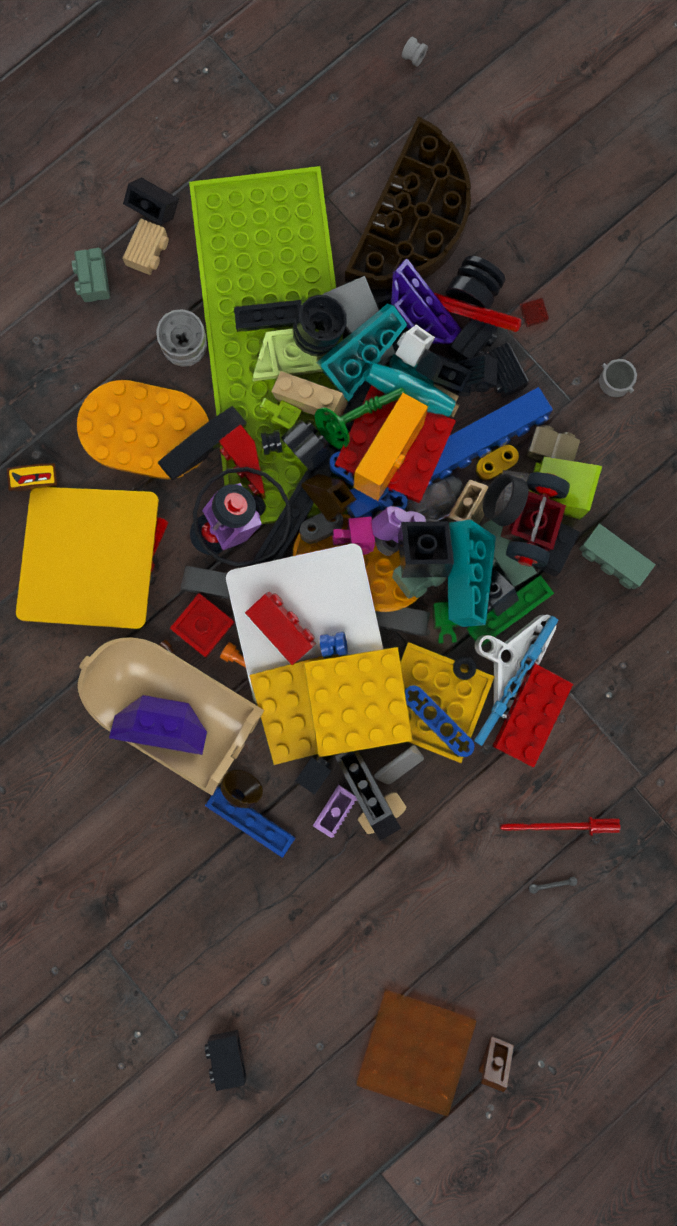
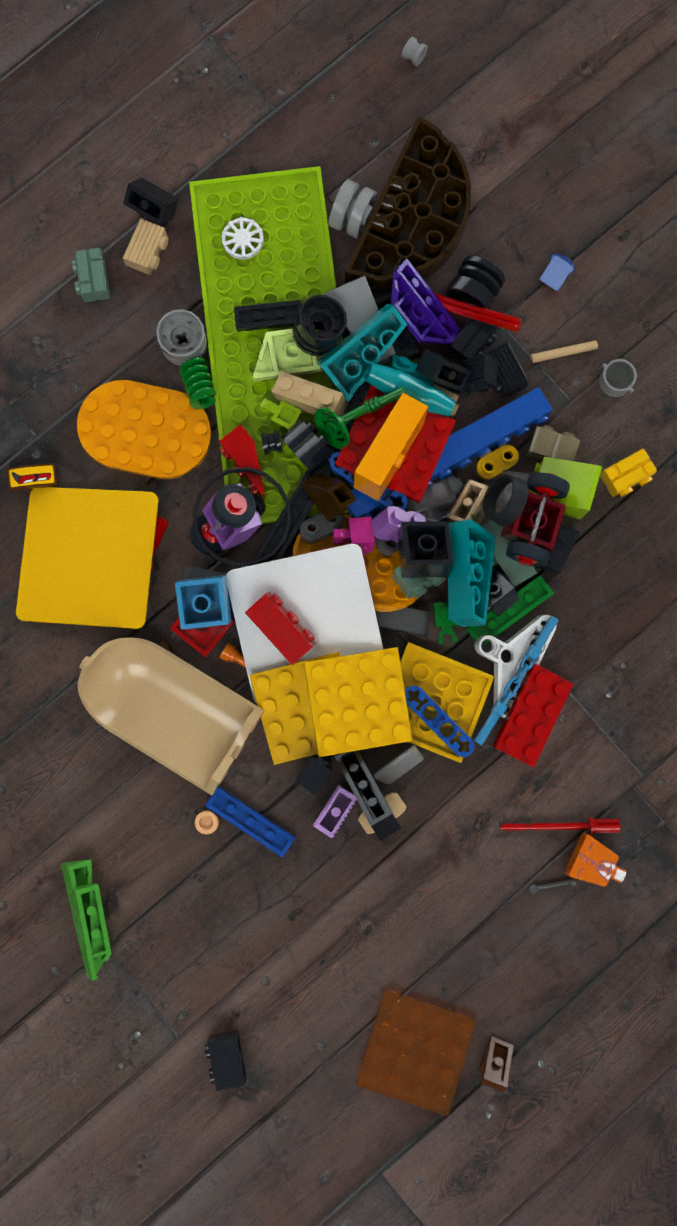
(87, 915): none -> bright green wedge
(160, 724): dark purple wedge -> none
(197, 383): none -> green piece
(200, 443): black slope -> none
(203, 602): none -> dark azure brick
(206, 822): none -> light nougat tile
(242, 238): none -> white wheel
(243, 784): dark brown piece -> none
(333, 645): blue wheel -> none
(352, 208): none -> light grey wheel
(413, 345): white brick -> none
(471, 668): black plate -> none
(534, 312): clear red tile -> none
(557, 271): none -> tile
(564, 351): none -> tan piece
(594, 862): none -> orange torso
(616, 557): sand green brick -> none
(628, 473): none -> yellow brick

